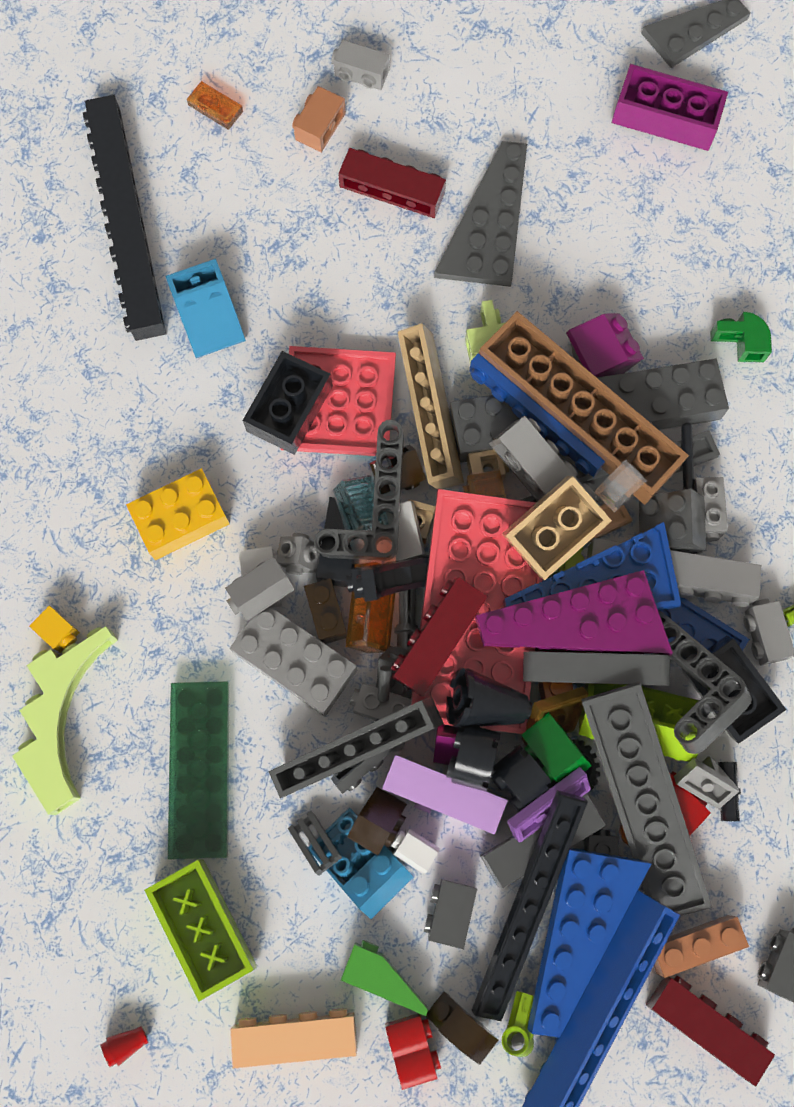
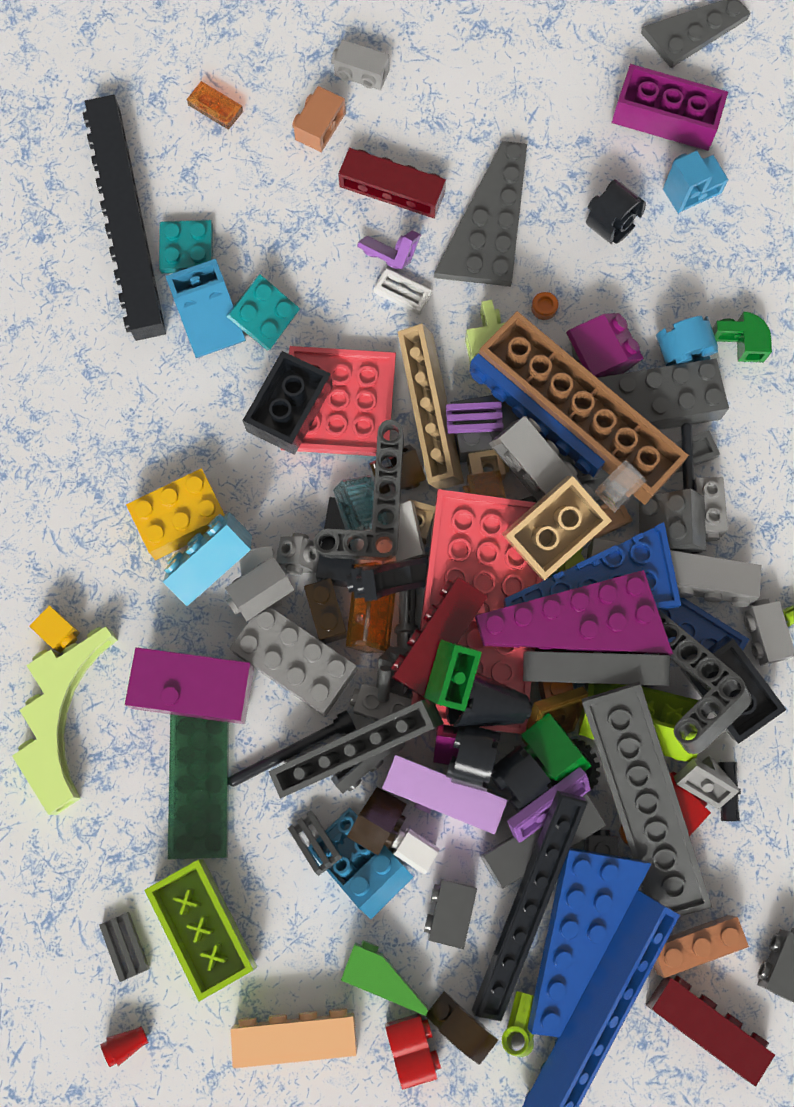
(111, 946): none -> dark grey tile
(184, 244): none -> teal plate
(189, 685): none -> magenta brick
(207, 557): none -> medium azure brick
(263, 312): none -> teal plate
(341, 725): none -> black piece
(395, 258): none -> medium lavender bracket
(406, 303): none -> white tile
(452, 675): none -> green brick
(474, 407): none -> medium lavender tile
(544, 306): none -> orange tile
(614, 212): none -> black brick
(687, 341): none -> dark azure brick
(694, 180): none -> dark azure brick

